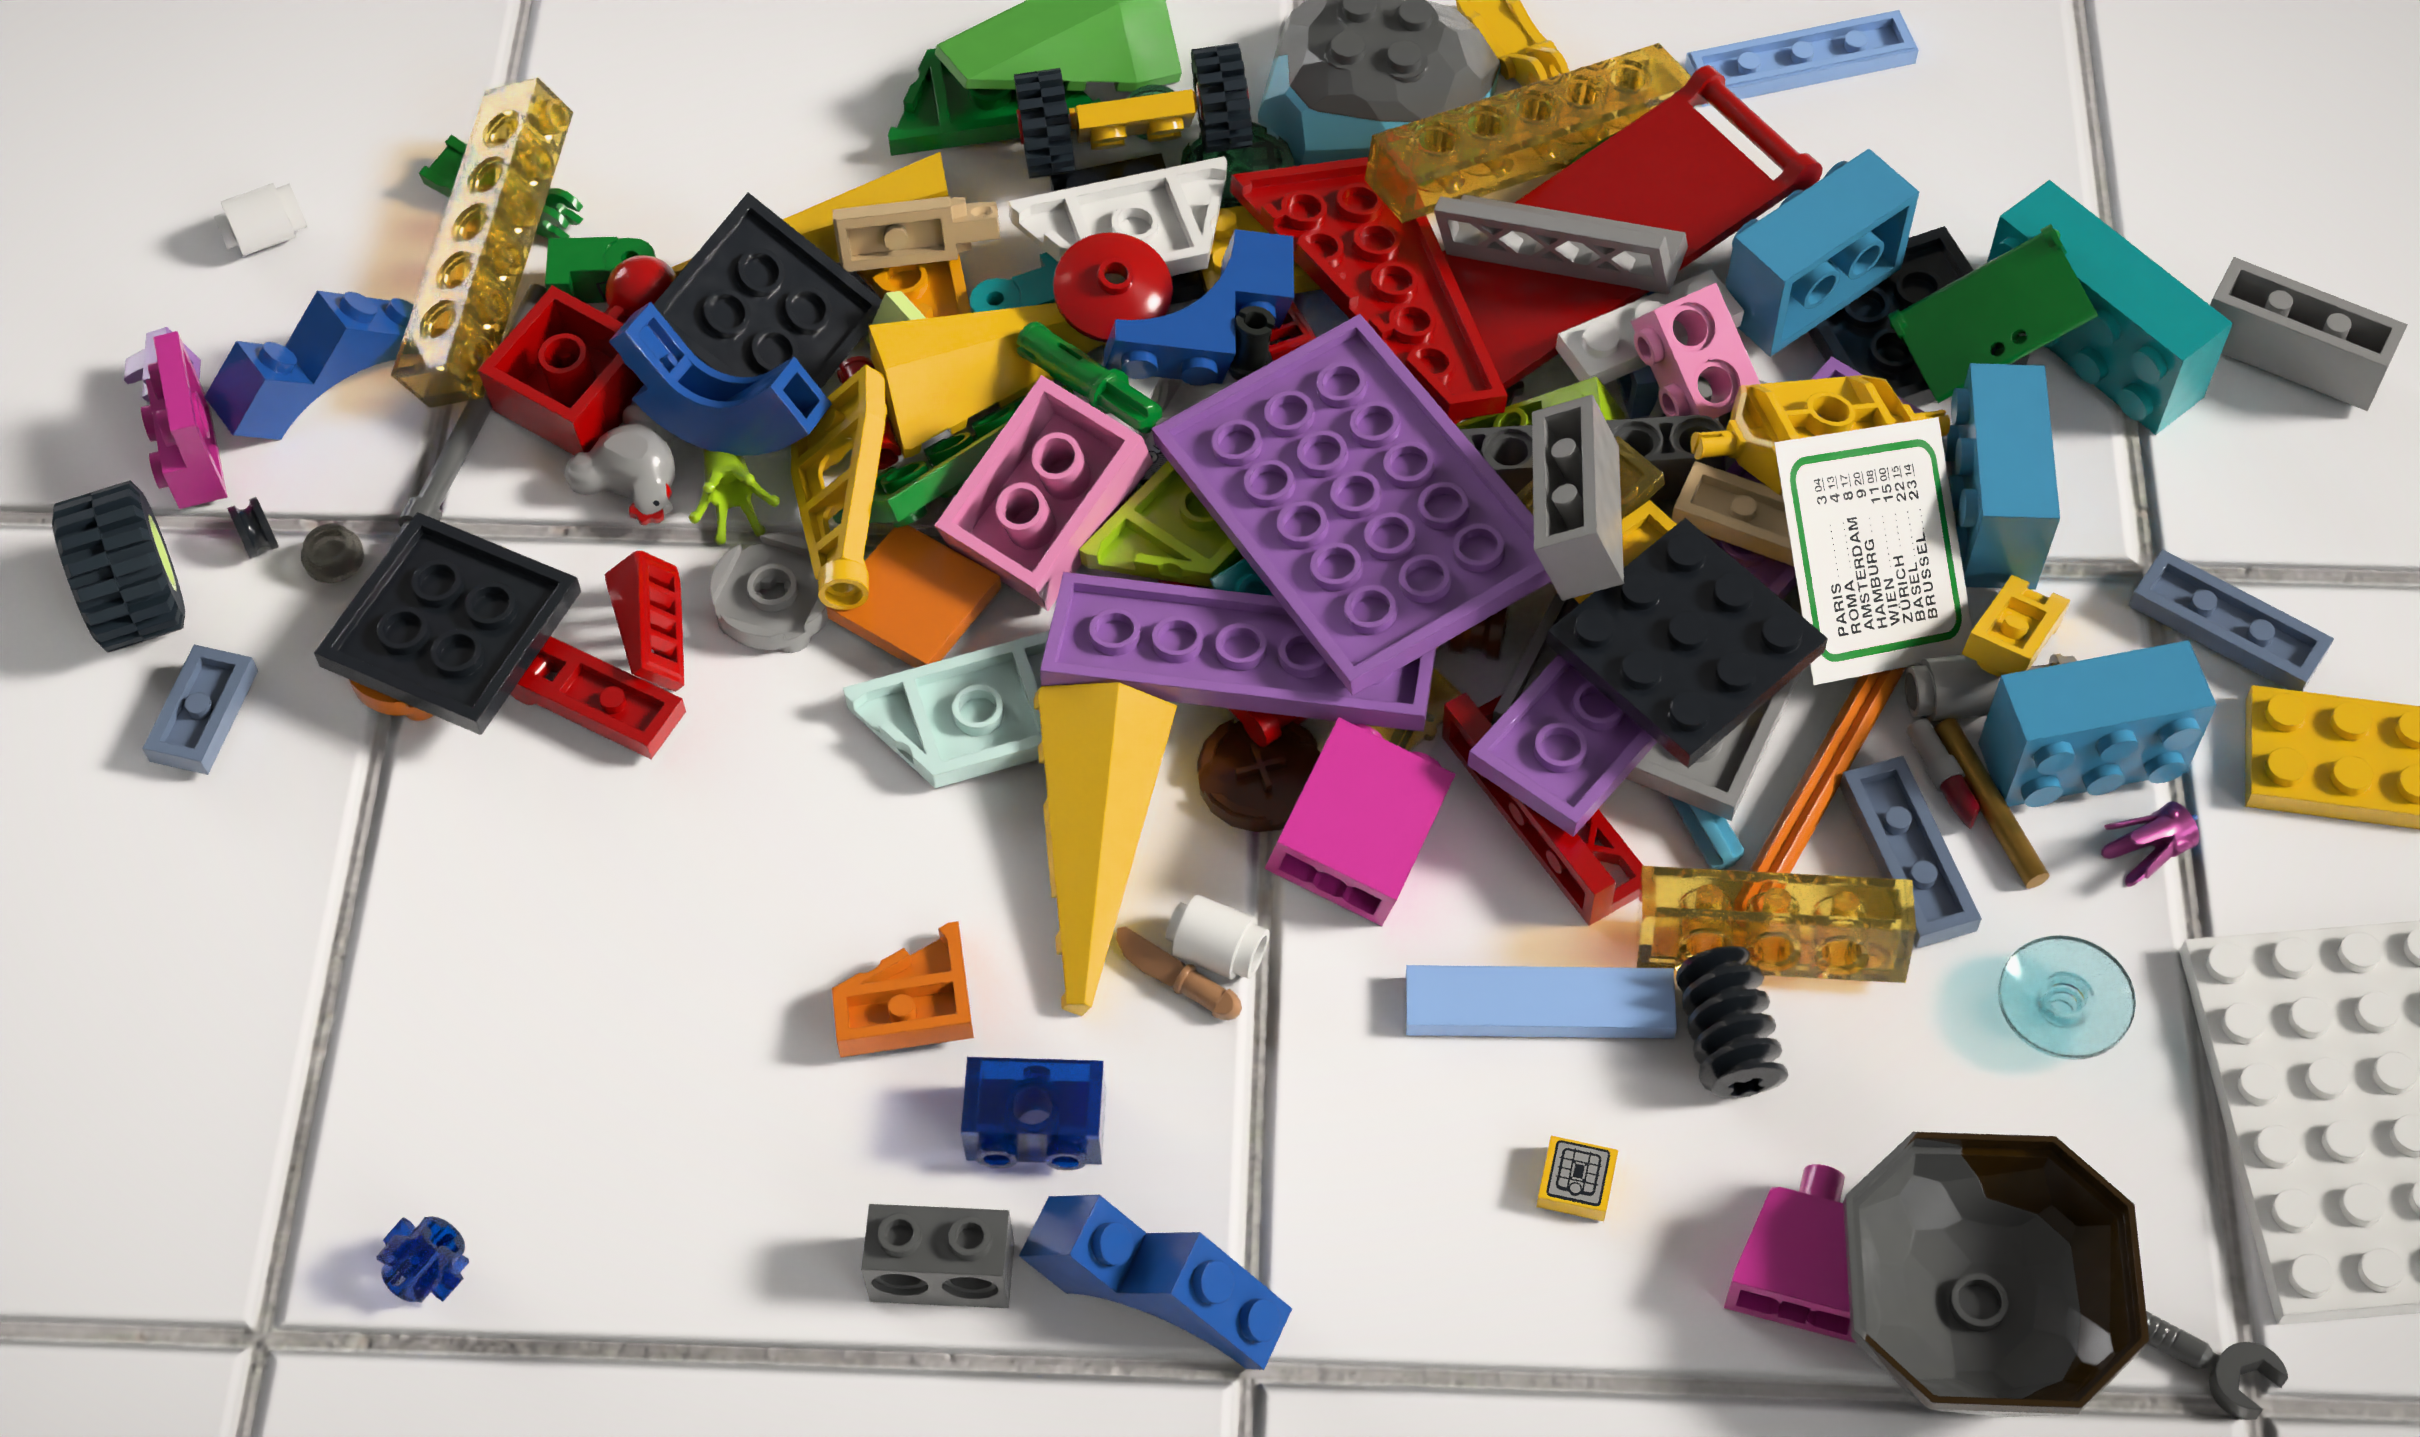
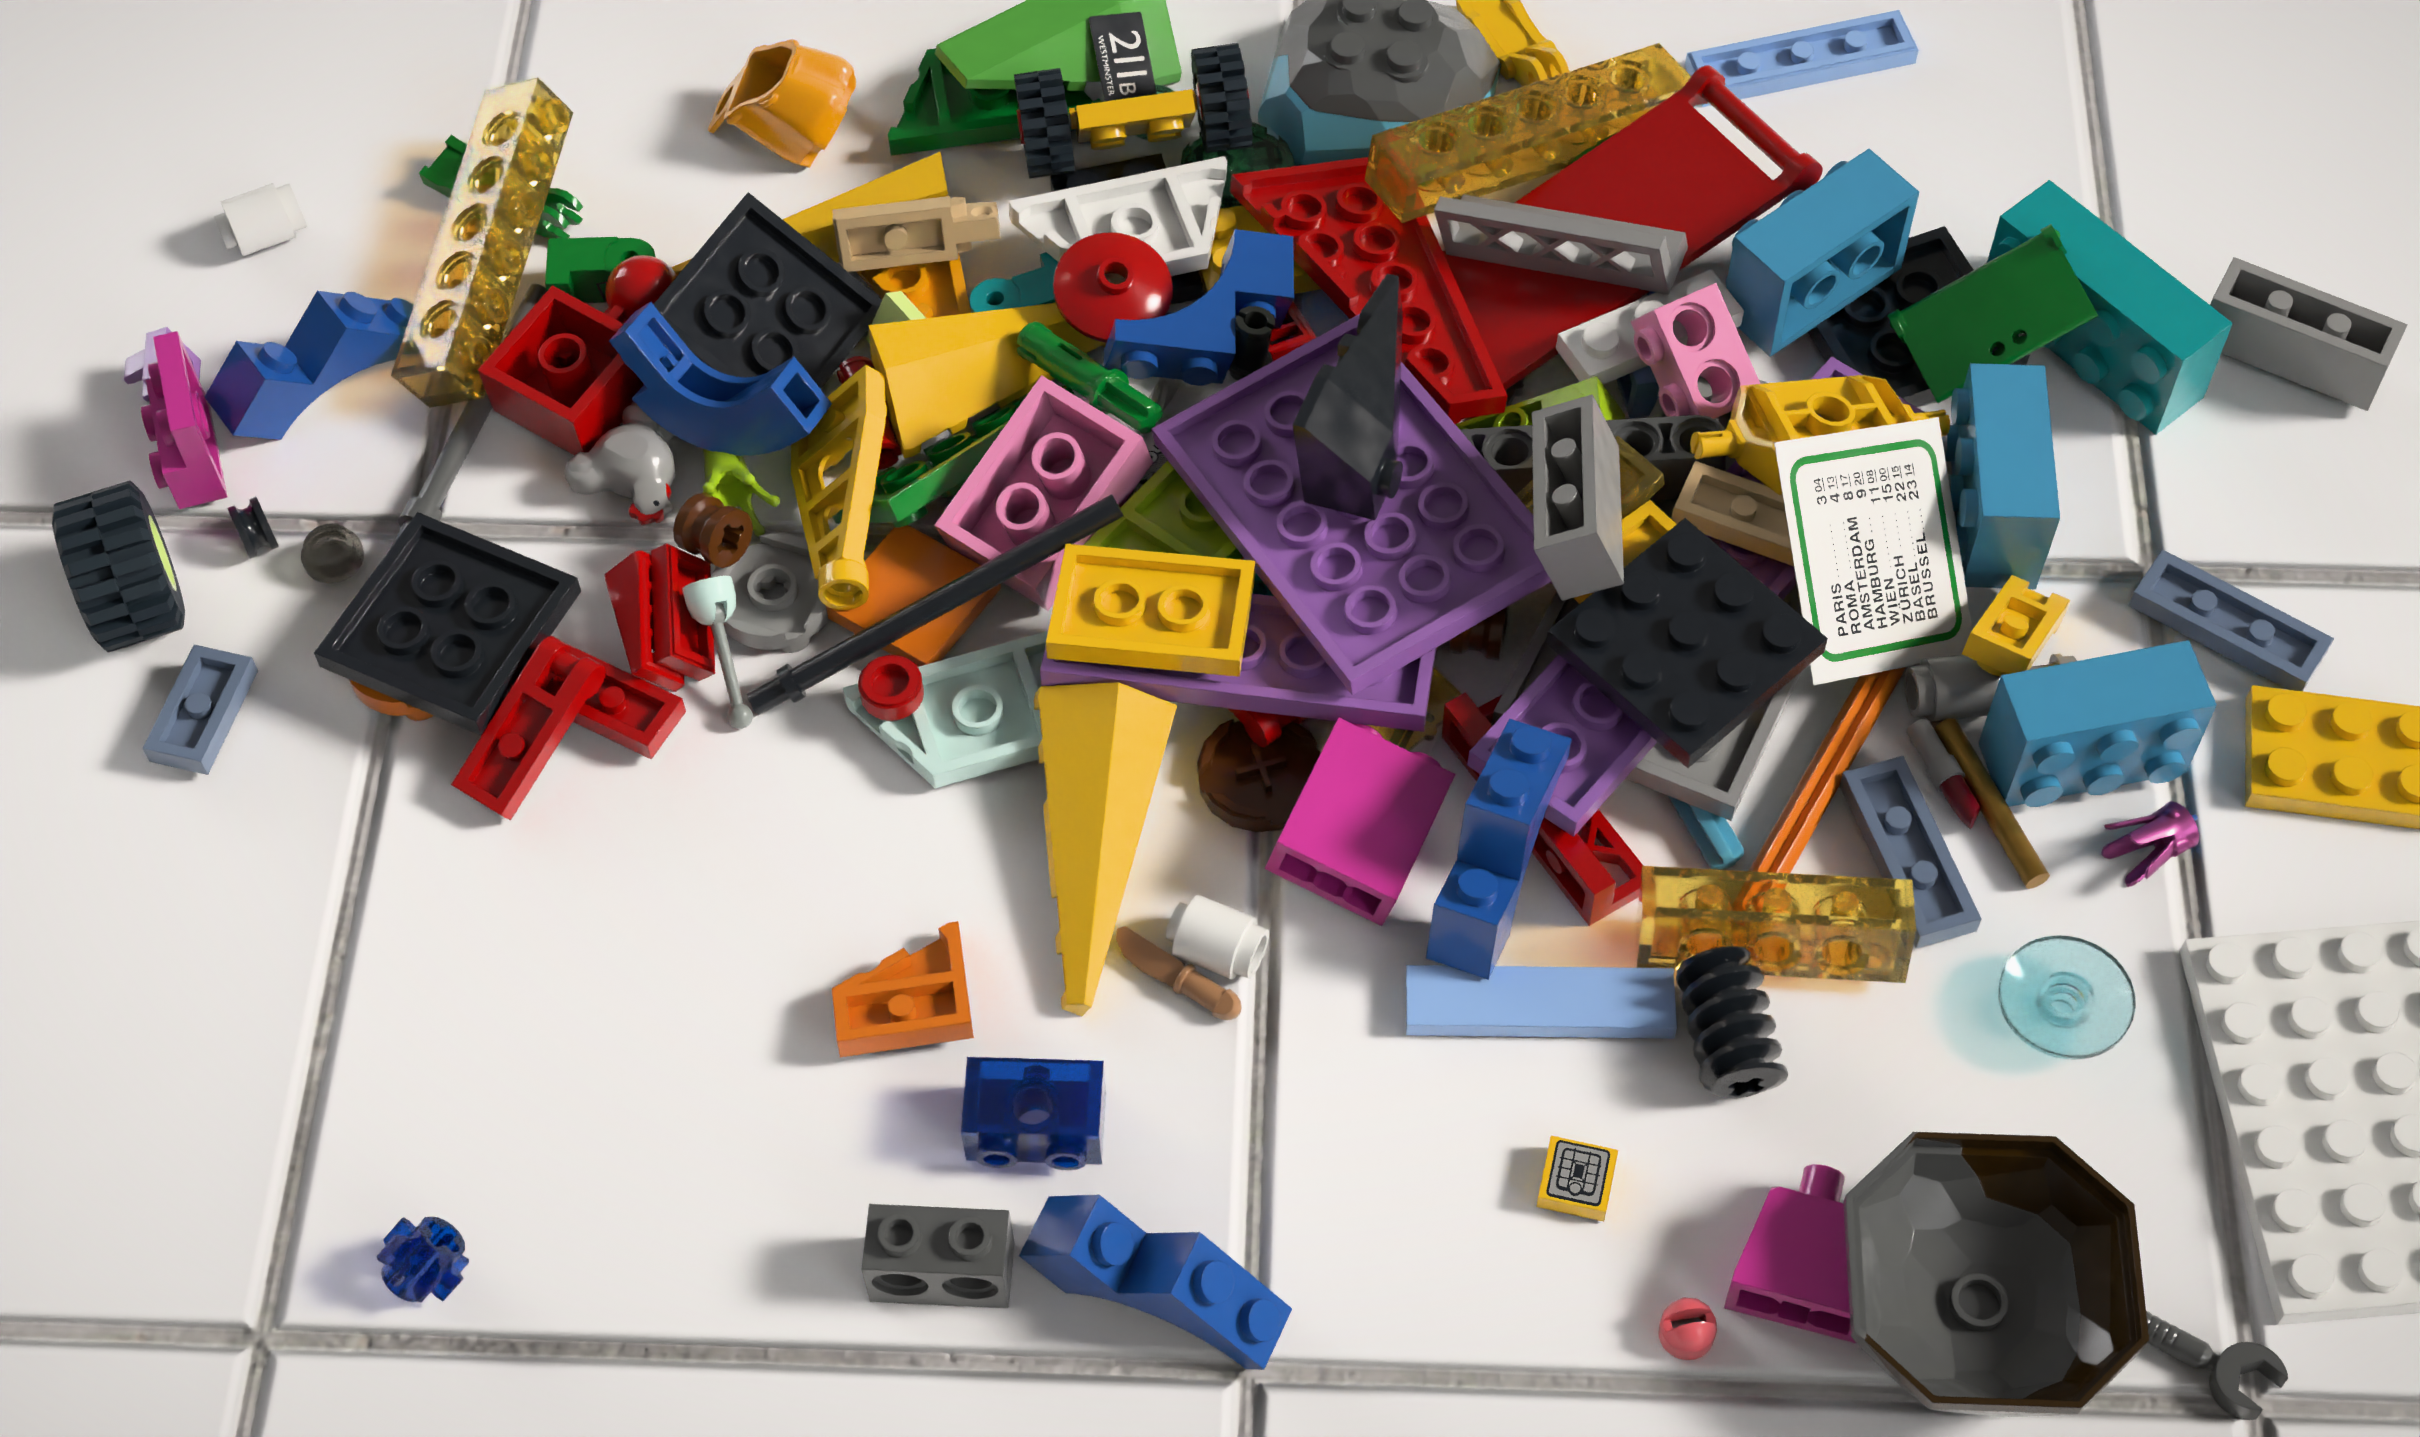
(528, 727): none -> red plate
(678, 638): none -> red tile
(712, 530): none -> reddish brown wheel
(712, 604): none -> hinge
(788, 99): none -> light orange piece
(794, 681): none -> black bar
(891, 687): none -> red tile
(1122, 56): none -> black sticker
(1151, 610): none -> yellow plate
(1351, 414): none -> black wedge
(1494, 849): none -> blue arch
(1691, 1339): none -> coral hinge

